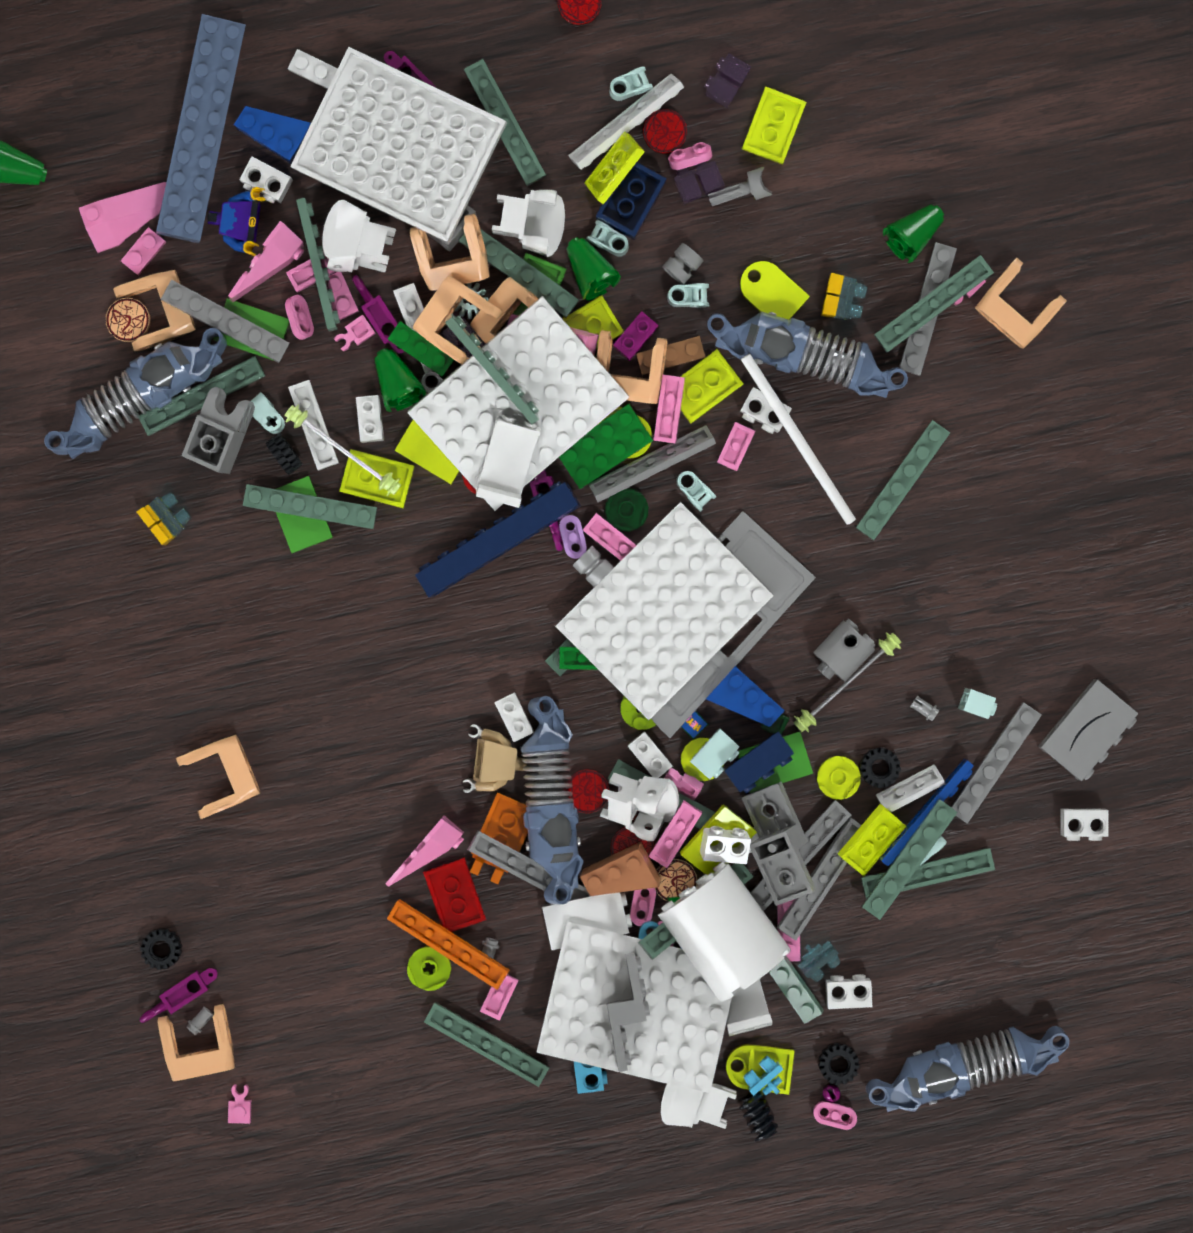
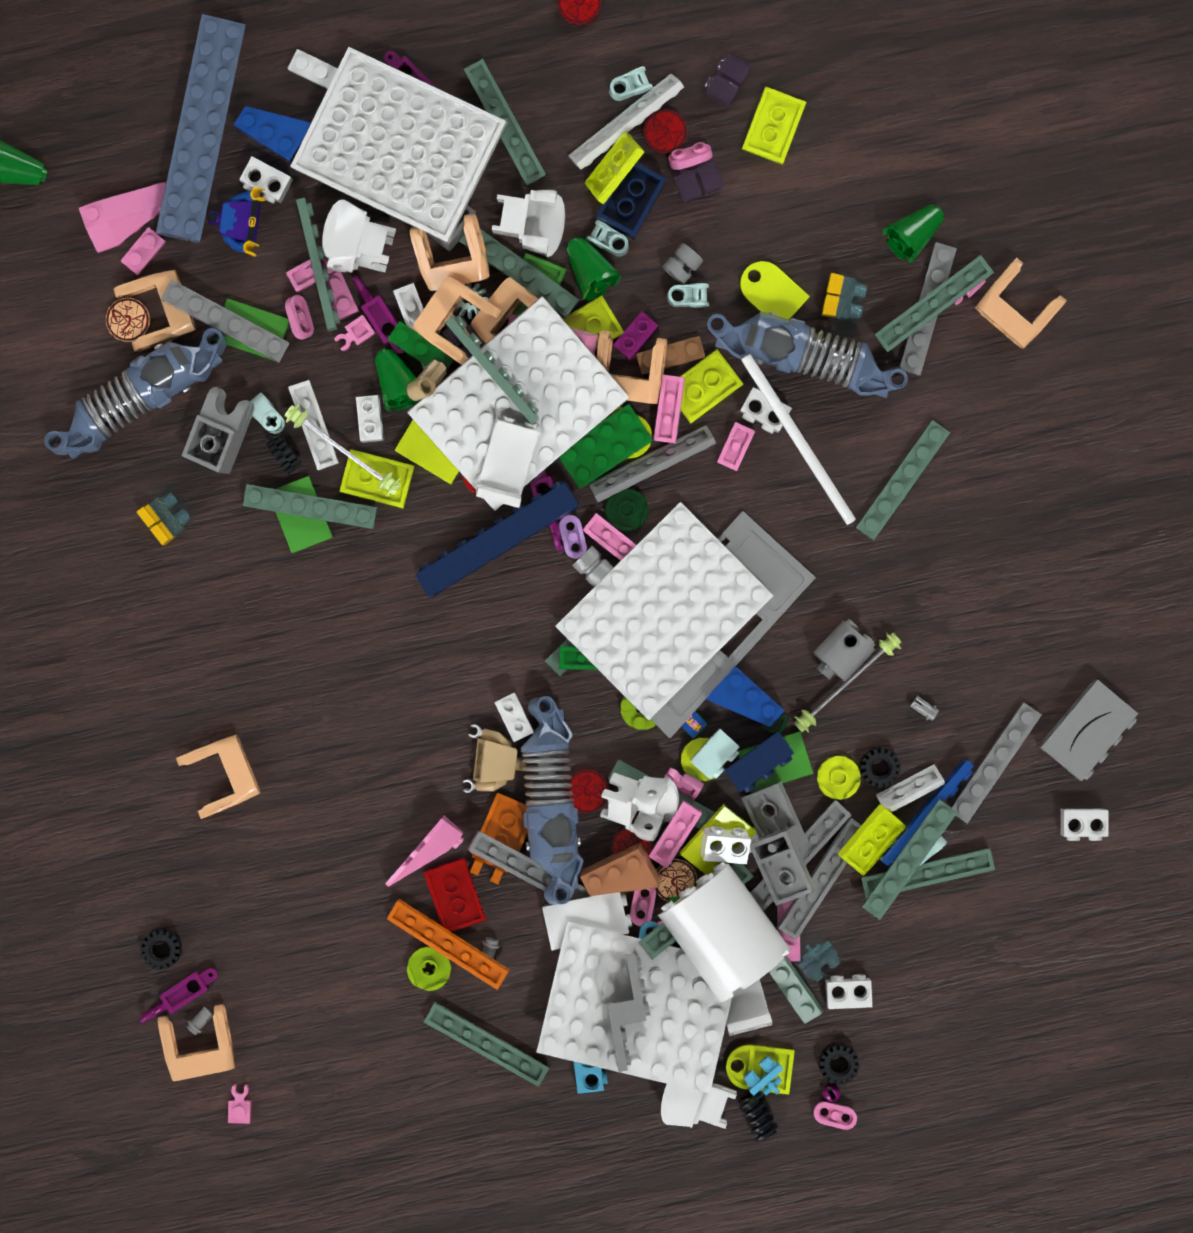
(193, 399): sand green tile -> none
(278, 252): bright pink wedge -> none
(427, 381): none -> tan piece
(498, 999): bright pink plate -> none
(649, 755): white brick -> none
(696, 490): light aqua piece -> none
(753, 185): light grey piece -> none
(956, 1068): sand blue piece -> none
(977, 703): light aqua brick -> none

